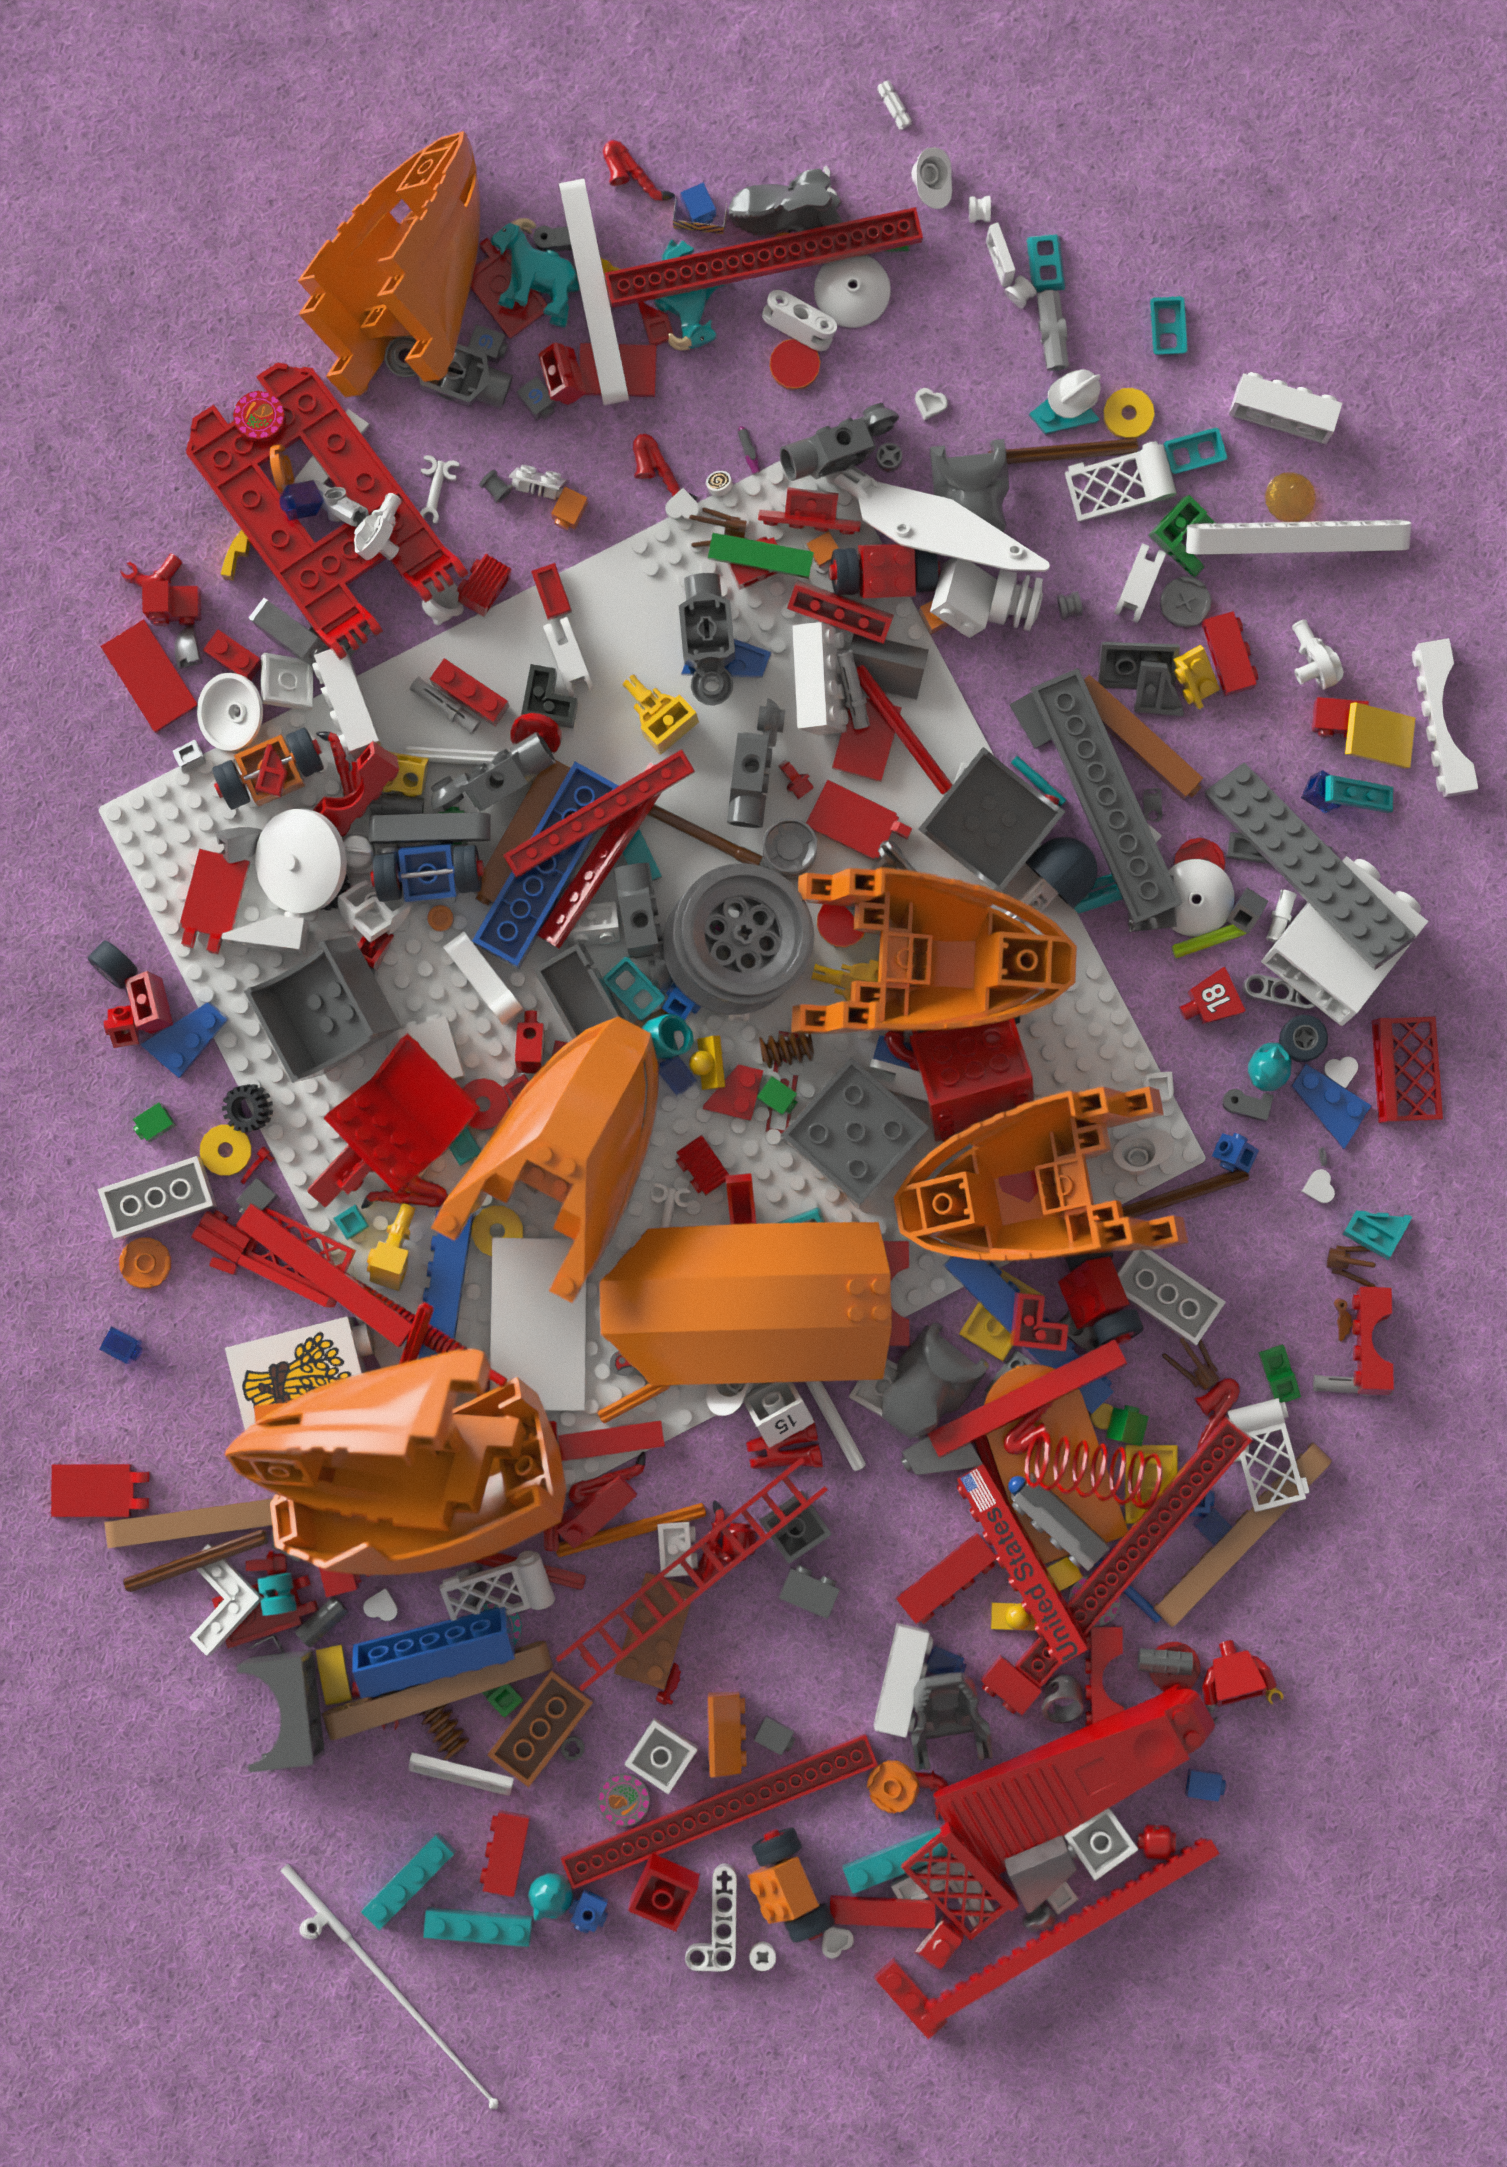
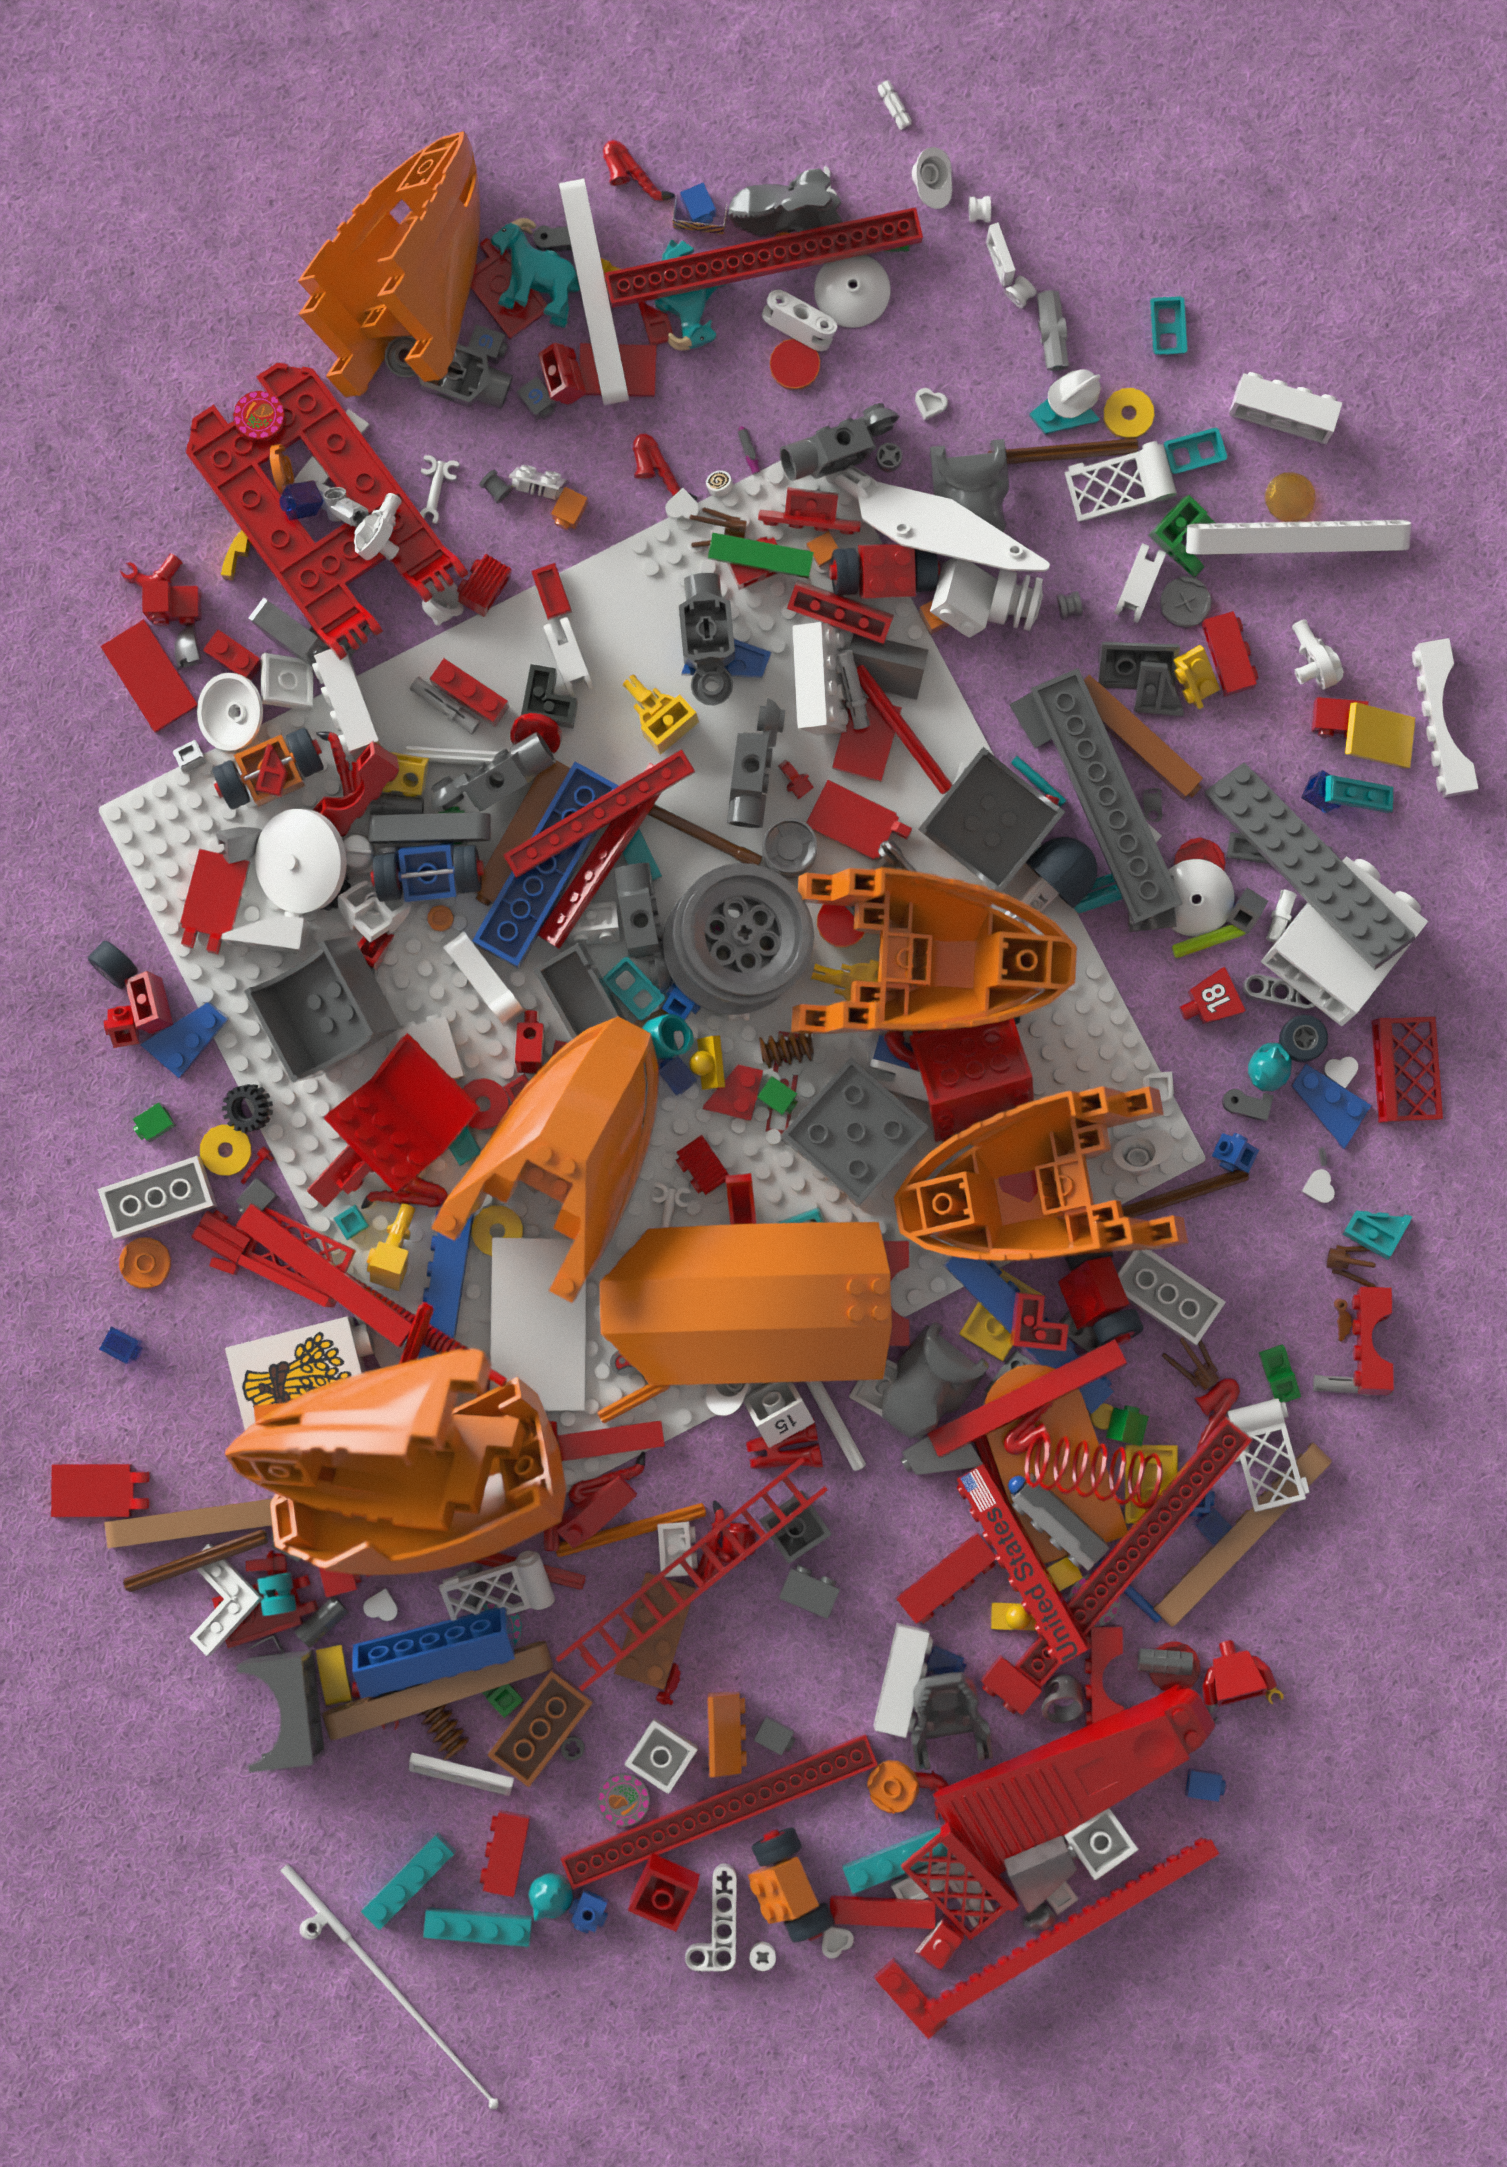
(1037, 261): teal piece -> none
(1157, 1841): red head -> none

